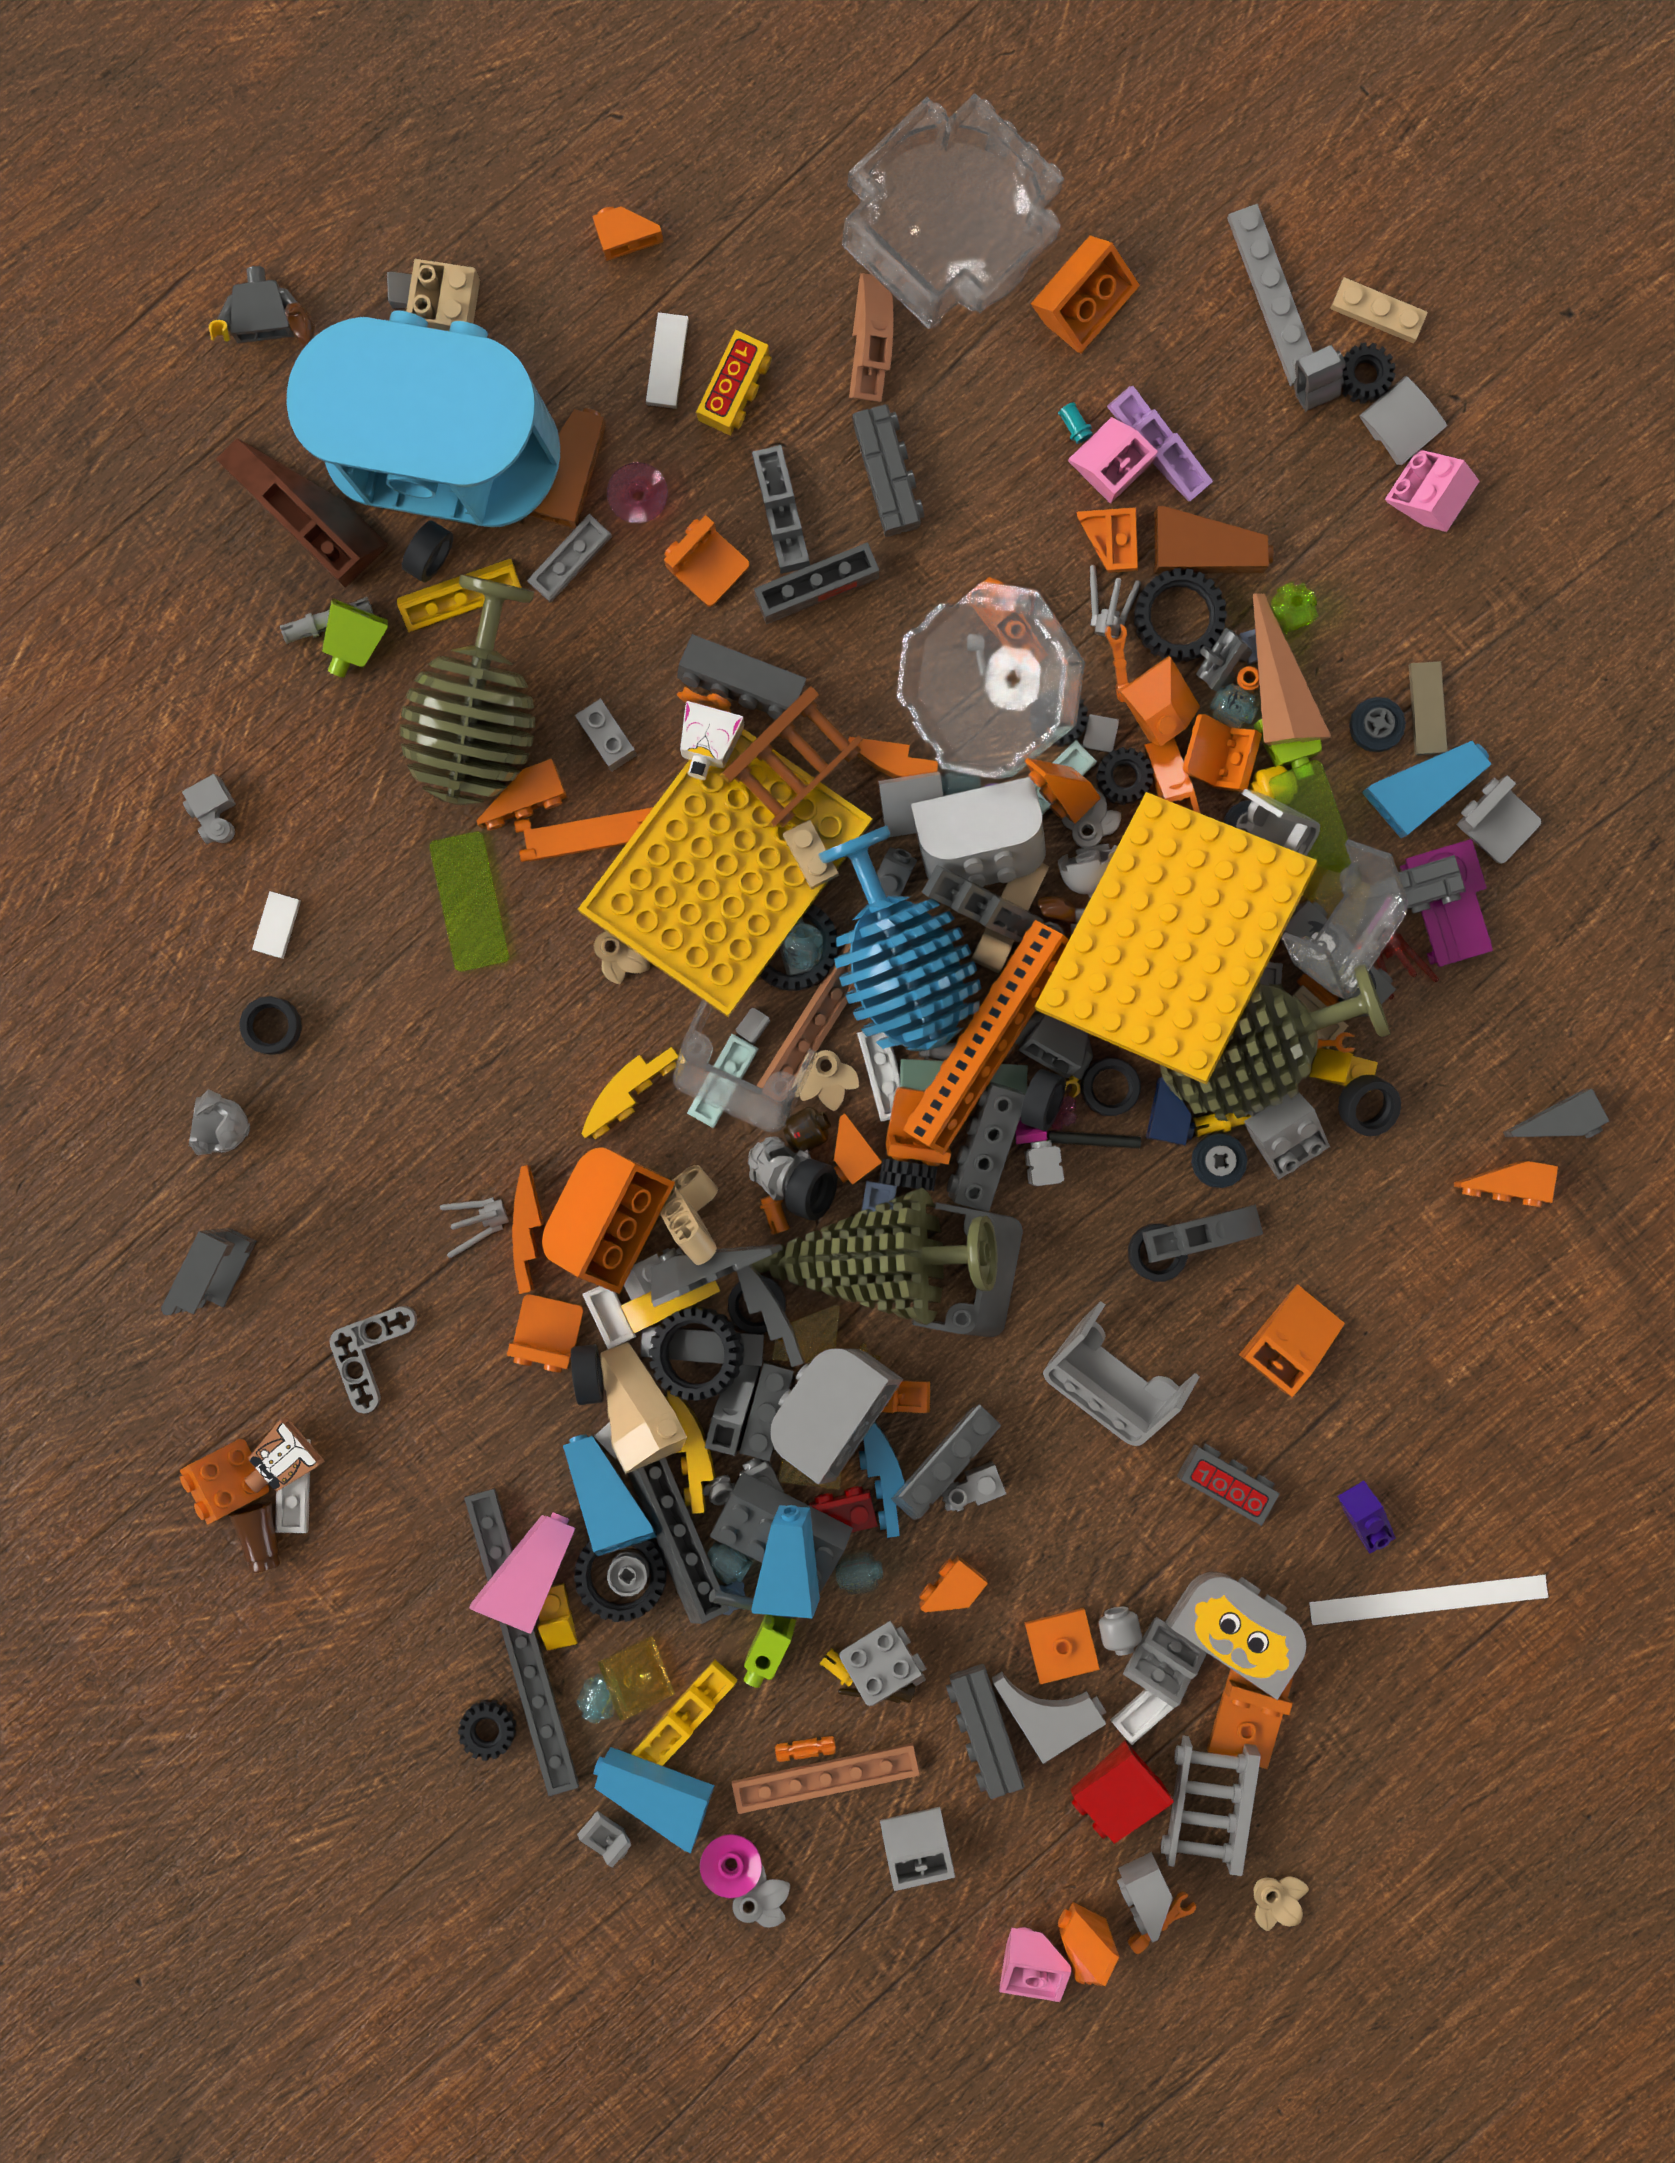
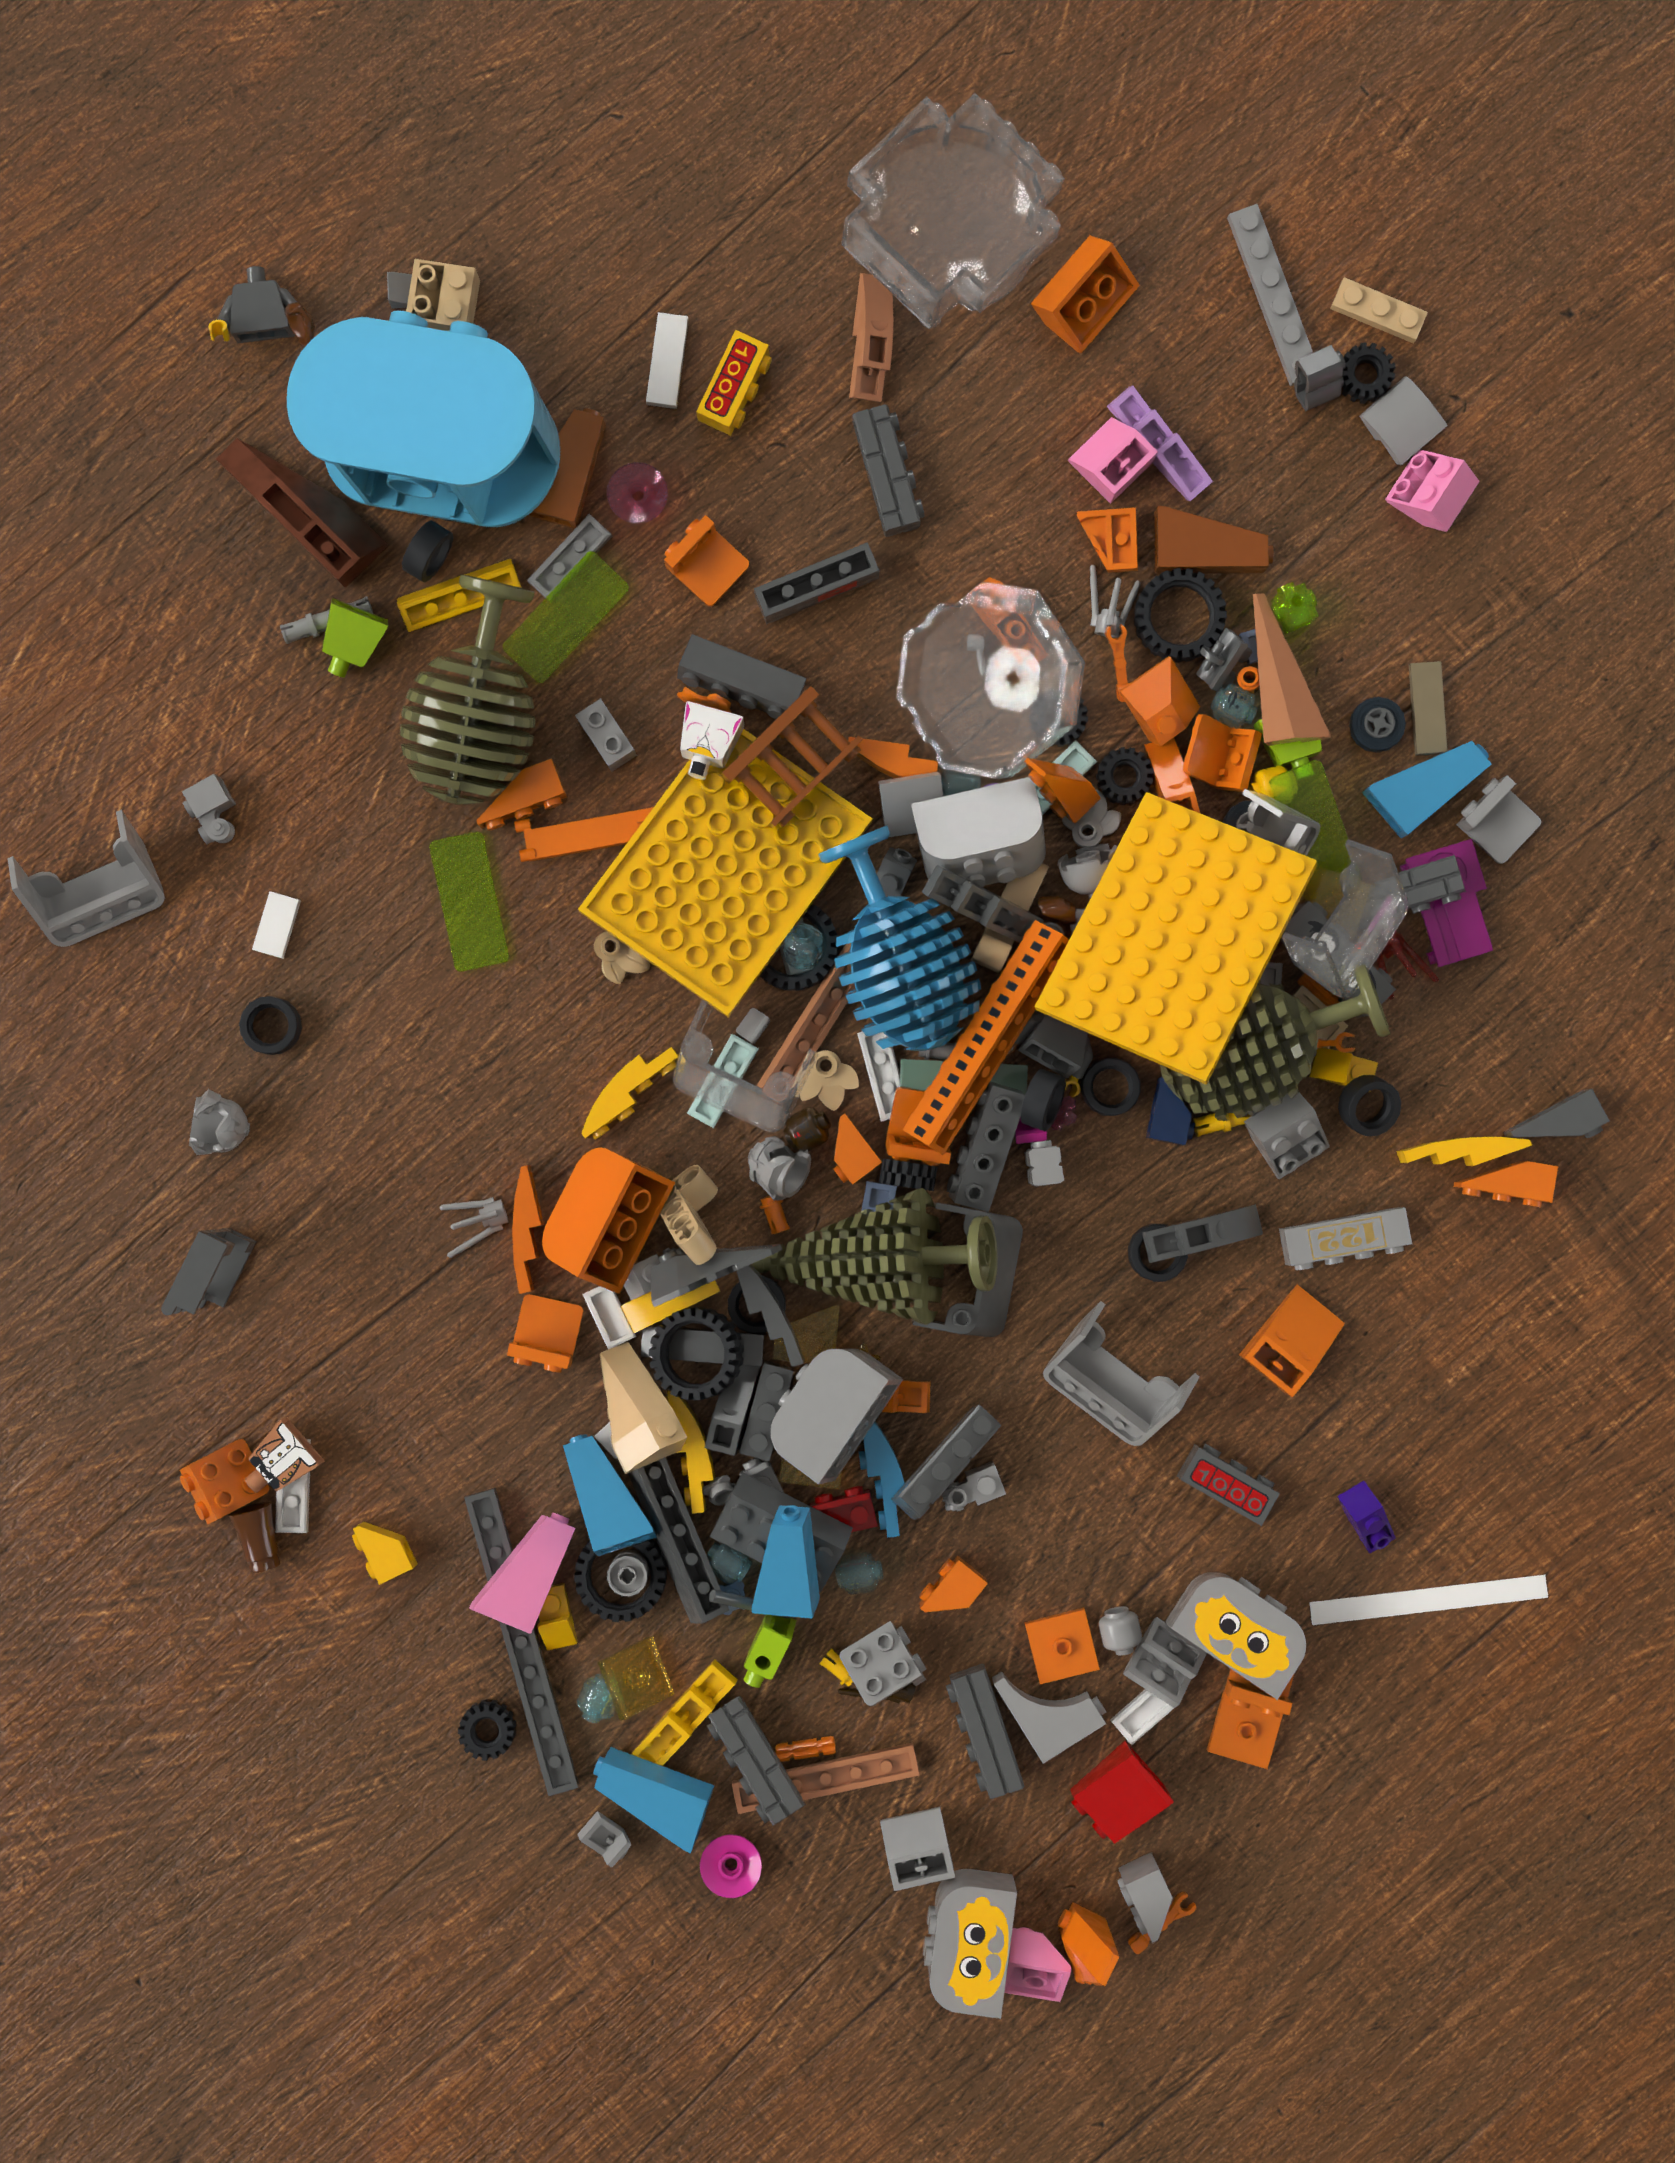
(93, 900): none -> light grey windscreen
(359, 1343): light grey beam -> none
(385, 1550): none -> yellow slope
(565, 617): none -> clear neon green piece
(587, 1374): black tyre -> none
(624, 231): orange slope -> none
(756, 1760): none -> dark grey brick
(766, 1898): light grey plate -> none
(781, 509): dark grey slope -> none
(805, 847): tan plate -> none
(811, 1189): black tyre -> none
(970, 1941): none -> light grey brick
(1075, 423): teal pin -> none
(1094, 1139): pearl dark grey bar -> none
(1100, 733): light grey slope -> none
(1211, 1153): black wheel -> none
(1236, 1824): light grey fence -> none
(1281, 1904): tan plate -> none
(1345, 1236): none -> light grey brick
(1473, 1149): none -> yellow slope

